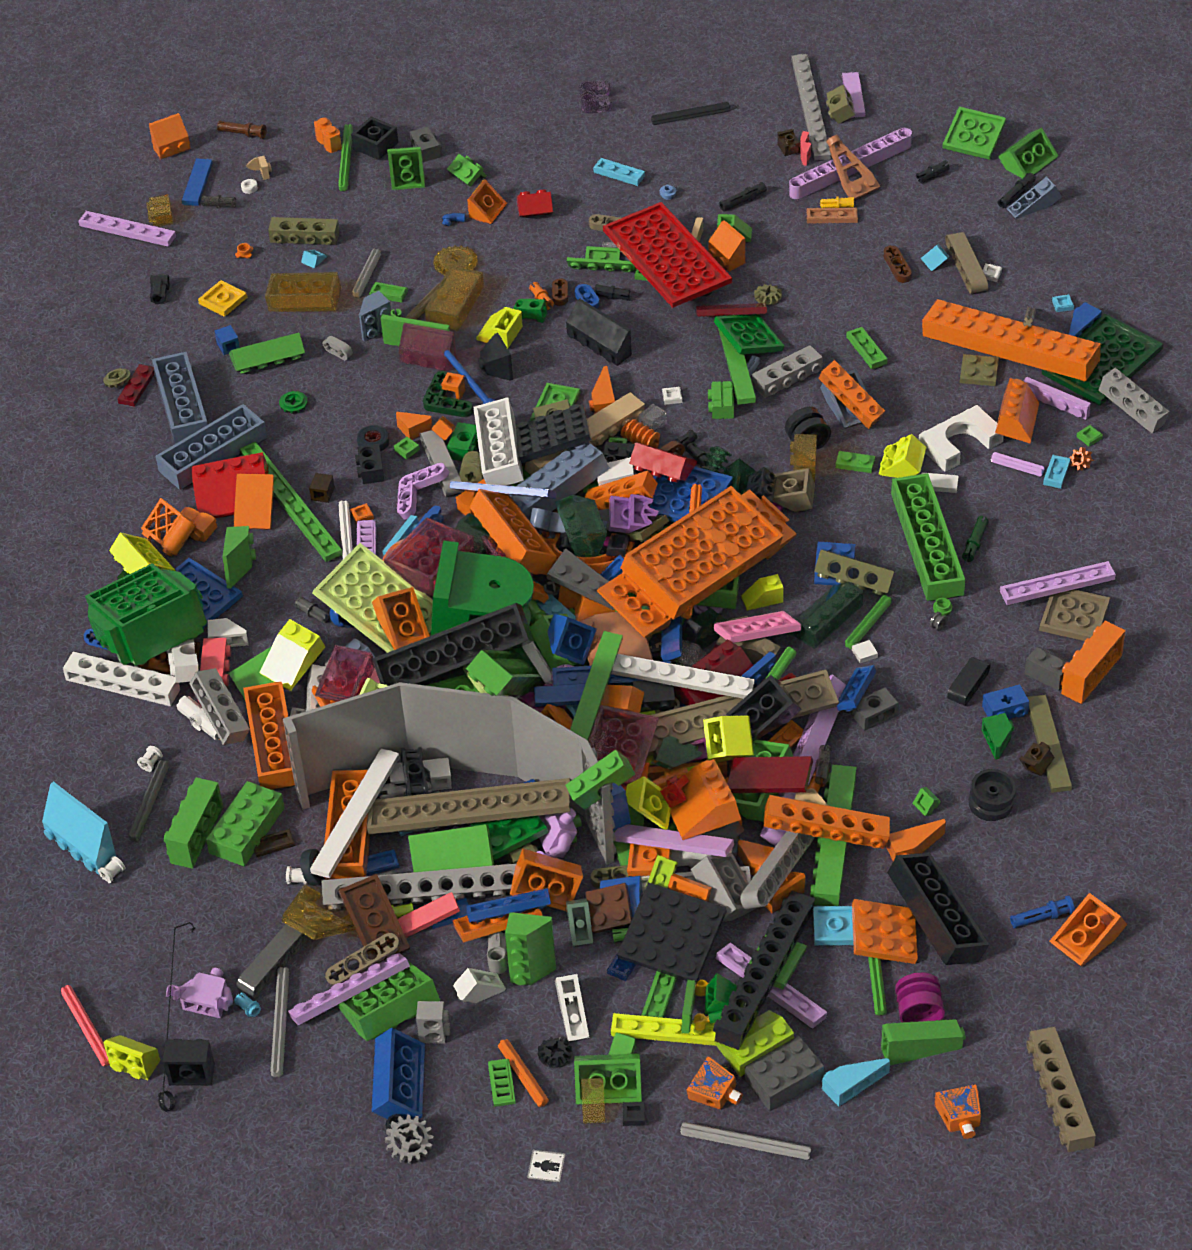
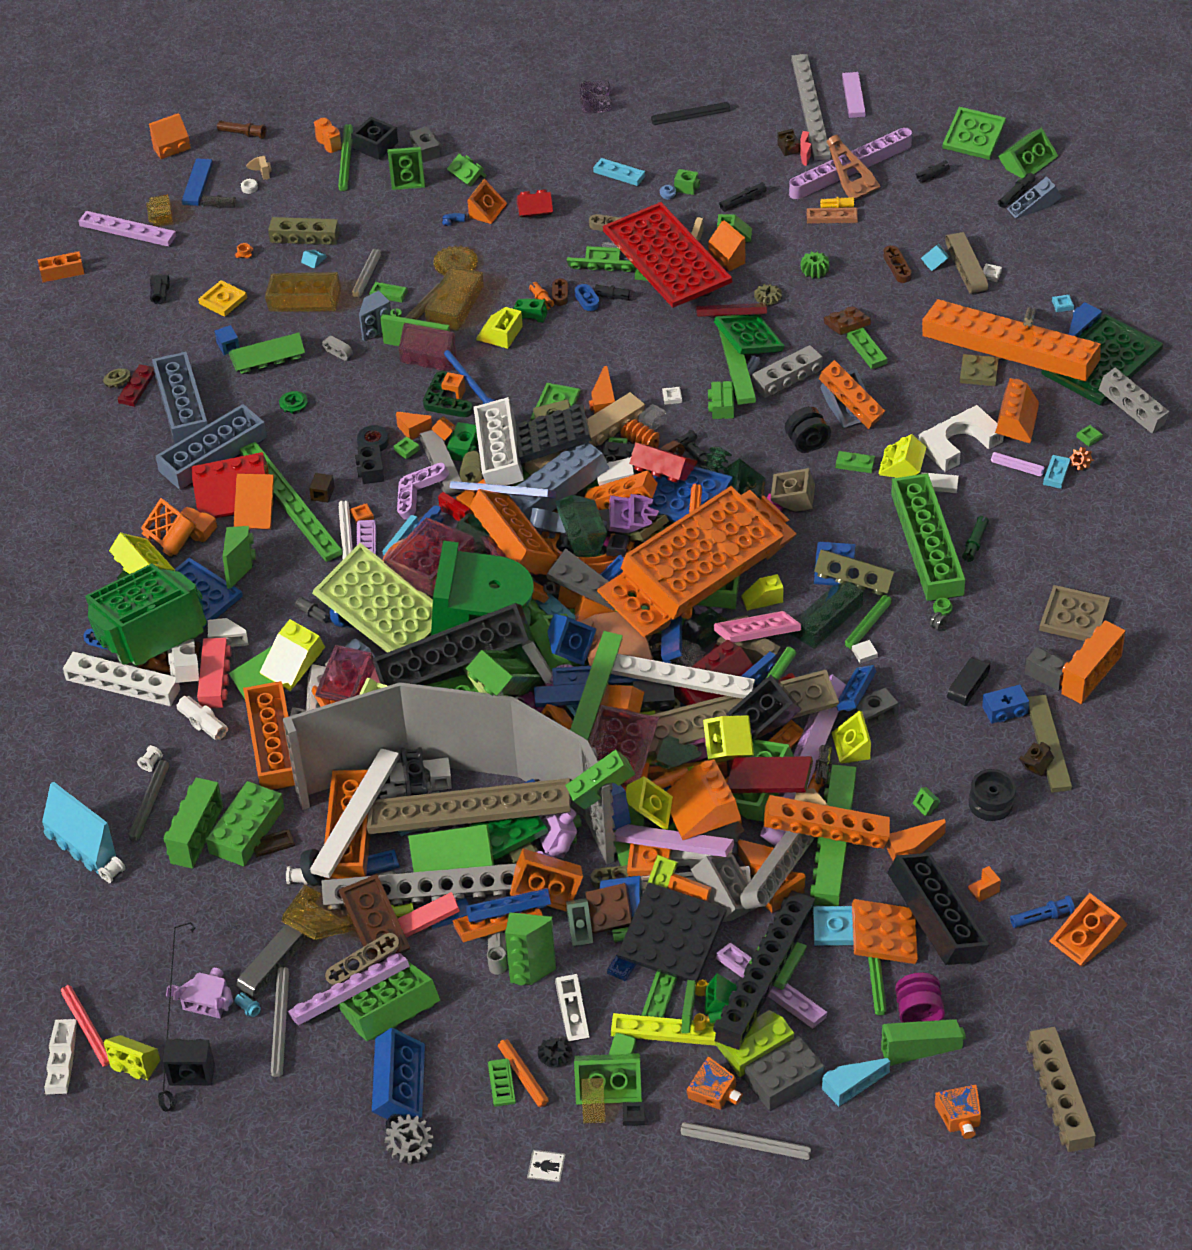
(60, 266): none -> orange piece
(61, 1056): none -> white slope
(219, 706): light grey brick -> none
(401, 617): orange slope -> none
(432, 1022): light grey brick -> none
(452, 506): none -> red plate
(478, 985): white slope -> none
(496, 359): black slope -> none
(599, 332): black slope -> none
(672, 791): red bracket -> none
(686, 181): none -> bright green brick
(762, 483): black brick -> none
(804, 452): clear yellow slope -> none
(815, 264): none -> bright green gear
(840, 104): olive brick -> none
(847, 320): none -> reddish brown plate
(852, 740): none -> neon yellow slope
(987, 886): none -> orange panel
(997, 732): green slope -> none
(1057, 583): lavender plate -> none
(1059, 399): lavender plate -> none

